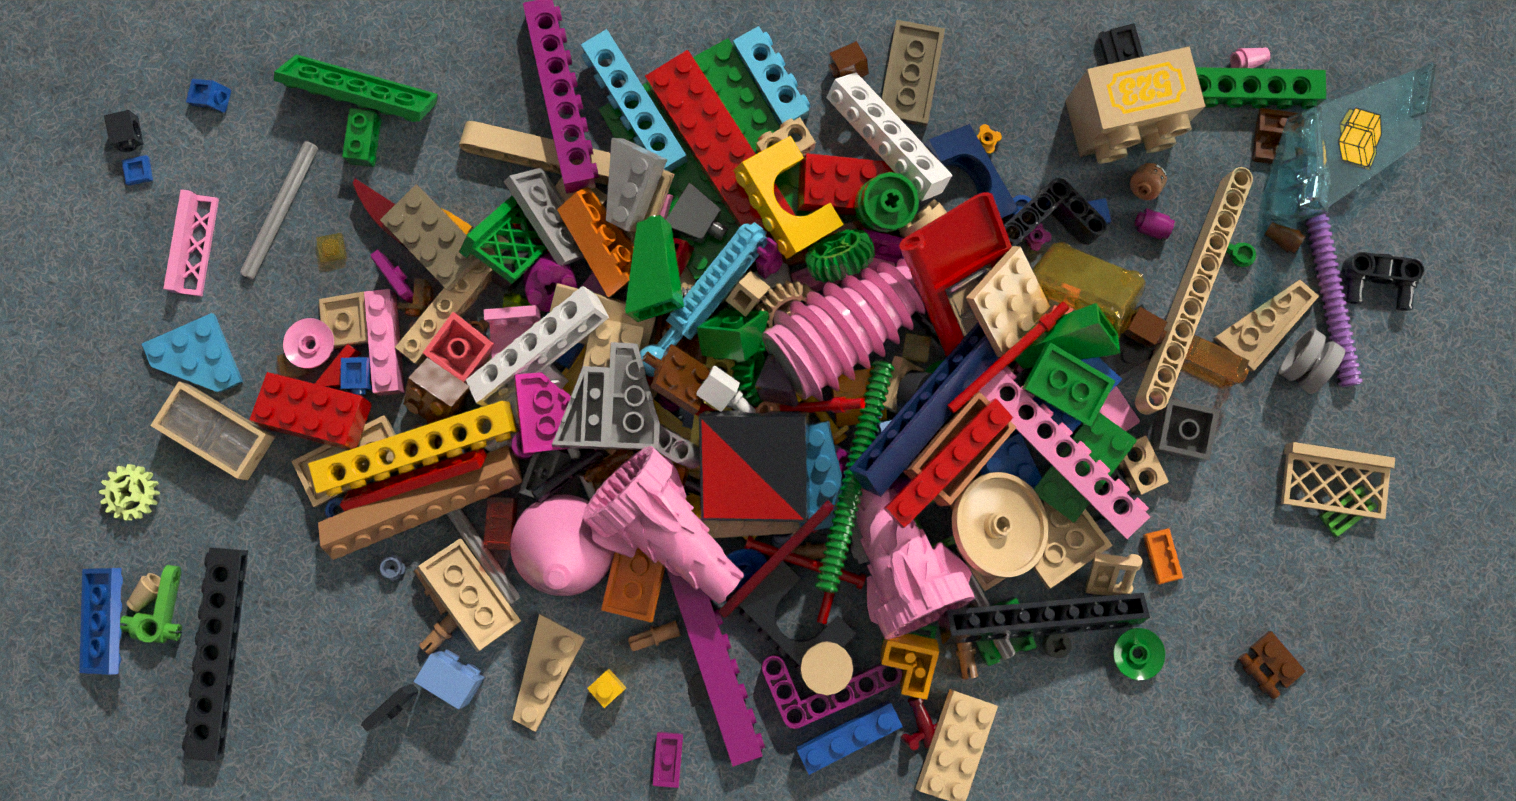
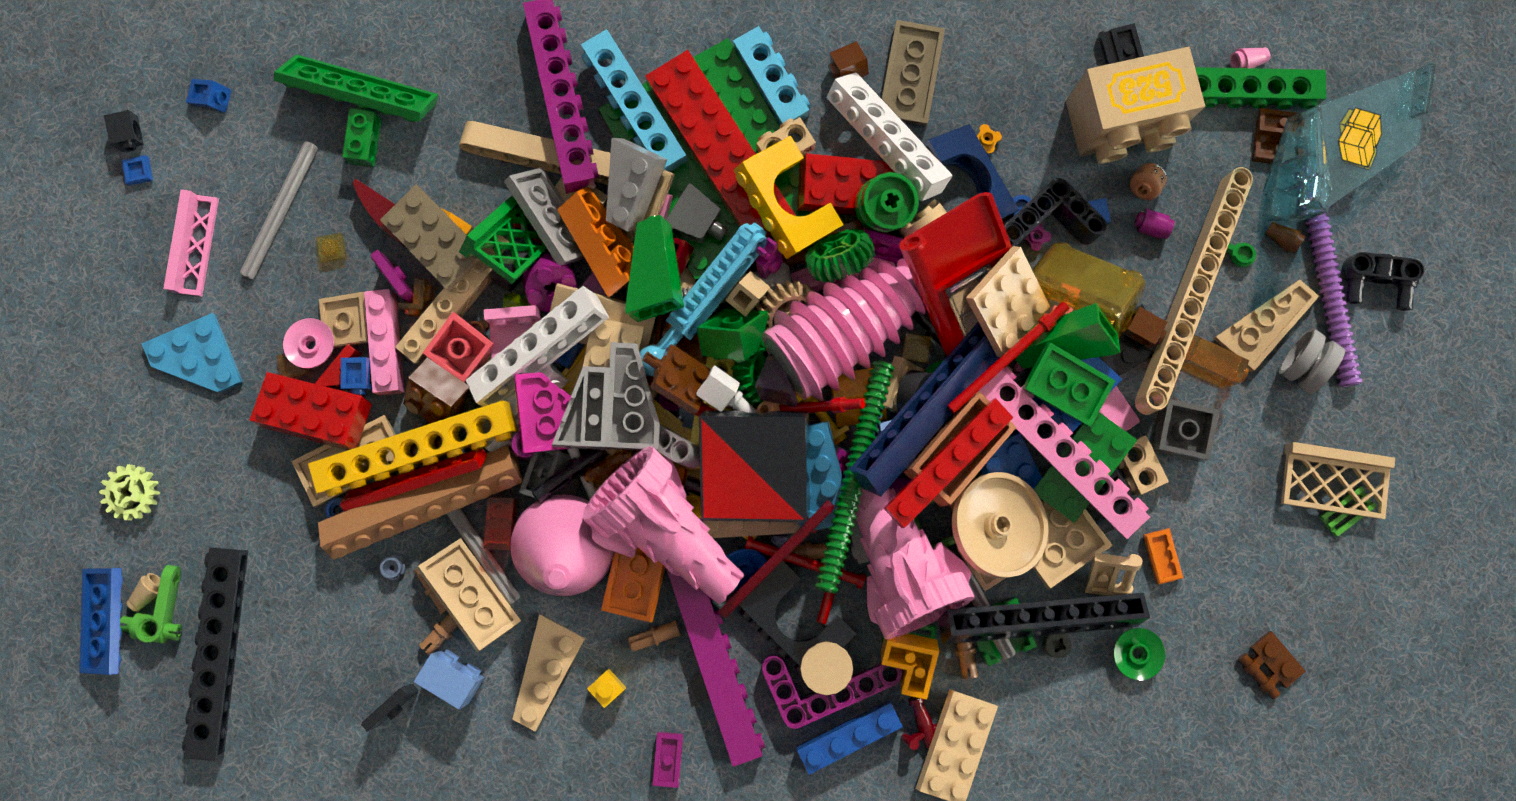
(213, 431): clear brick -> none

